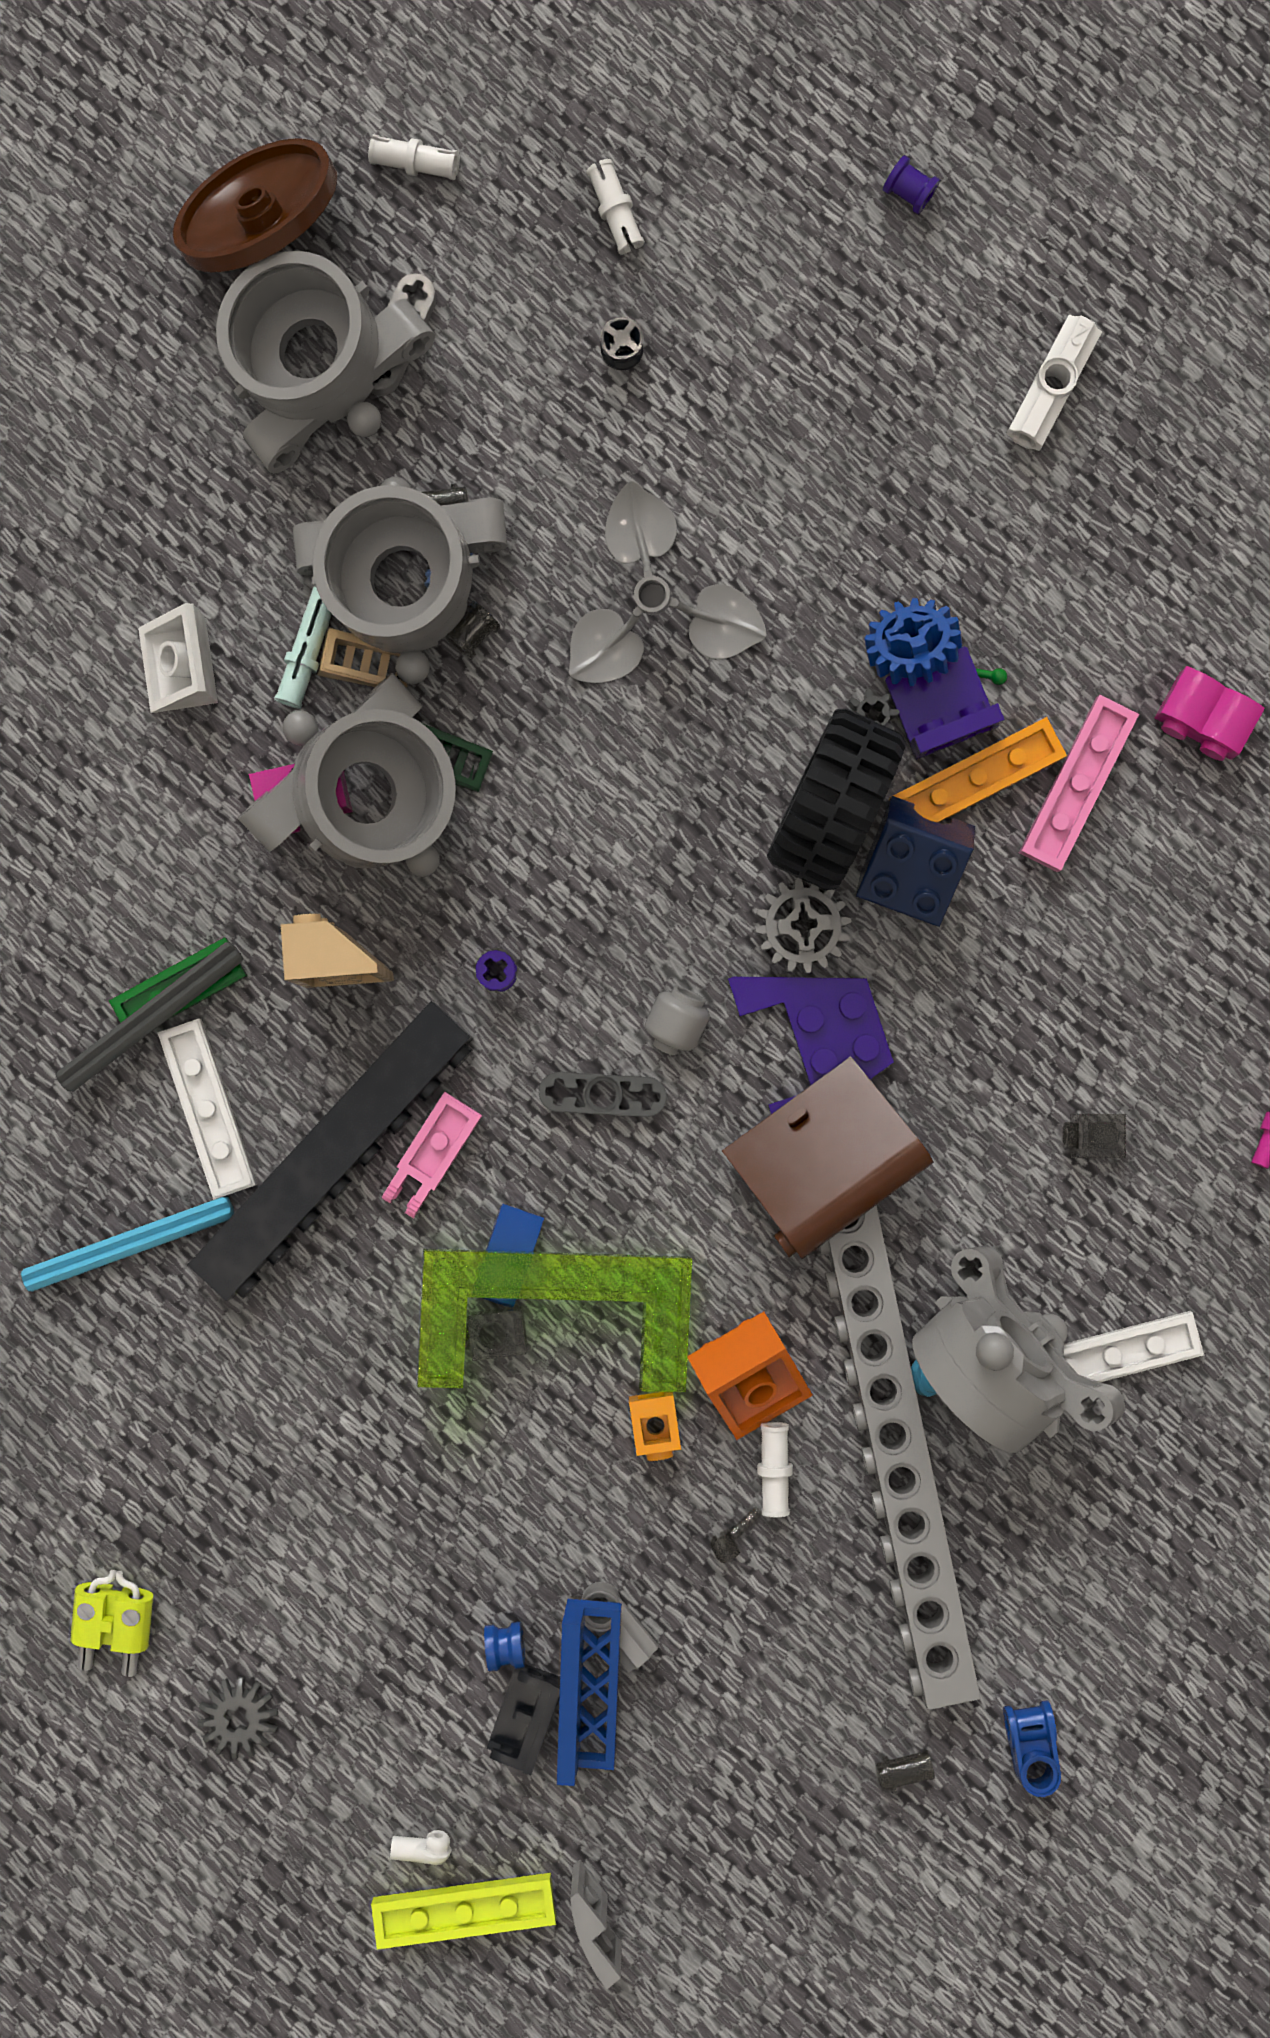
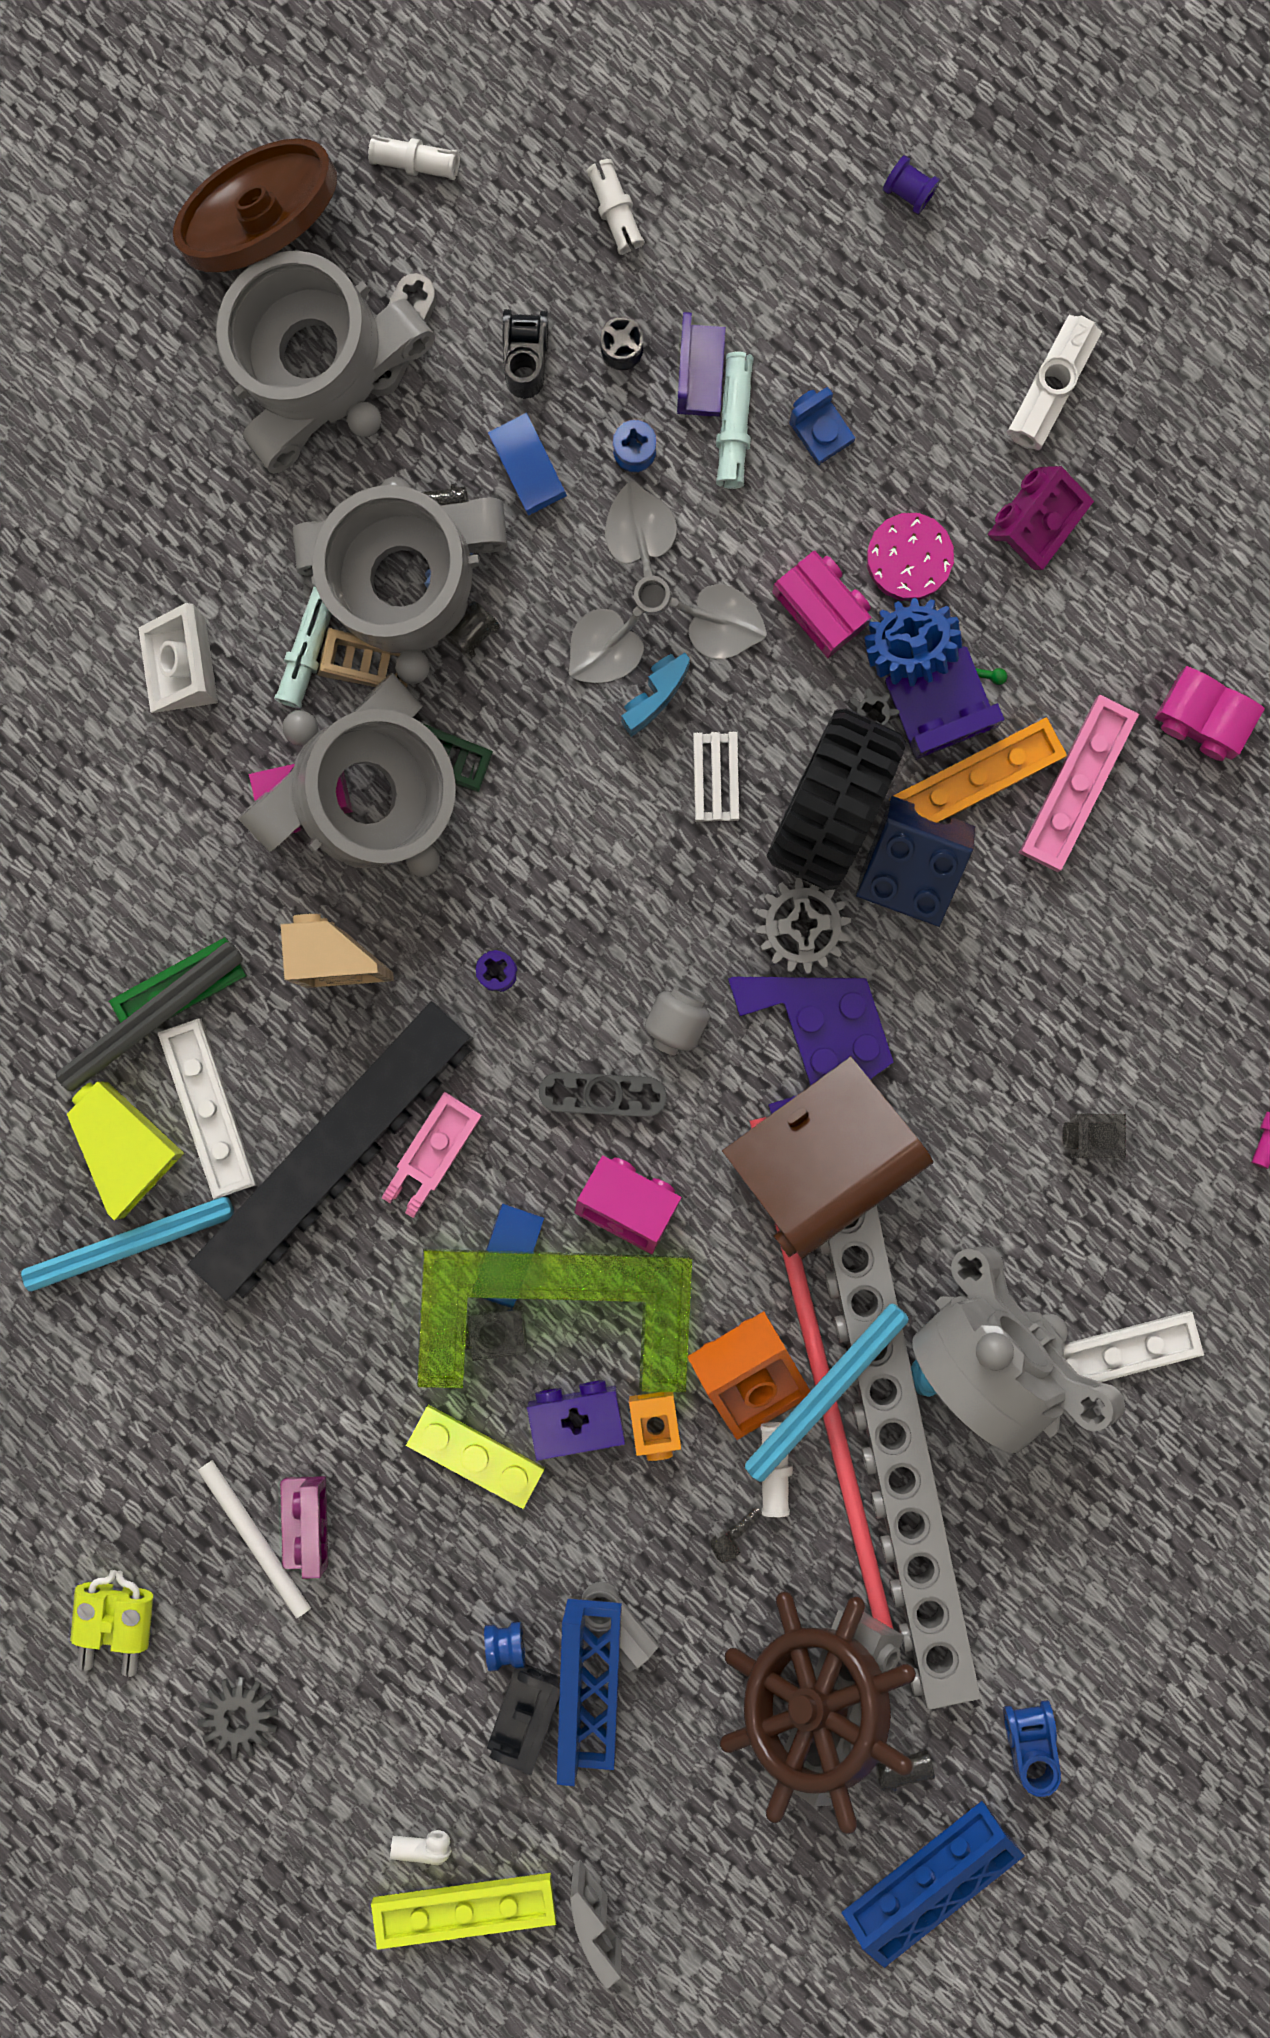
(119, 1147): none -> neon yellow slope
(254, 1539): none -> white bar
(304, 1525): none -> bracket
(475, 1456): none -> neon yellow plate
(524, 346): none -> black piece
(527, 464): none -> blue slope
(558, 1438): none -> dark purple brick
(627, 1203): none -> dark pink brick
(634, 456): none -> wheel
(664, 683): none -> dark azure slope
(700, 369): none -> panel
(715, 739): none -> white tile
(735, 410): none -> light aqua pin
(820, 425): none -> blue bracket
(822, 603): none -> dark pink brick
(826, 1392): none -> medium azure axle
(834, 1716): none -> reddish brown brick
(837, 1438): none -> coral piece
(910, 556): none -> dark pink tile
(930, 1884): none -> blue fence
(1041, 515): none -> magenta bracket

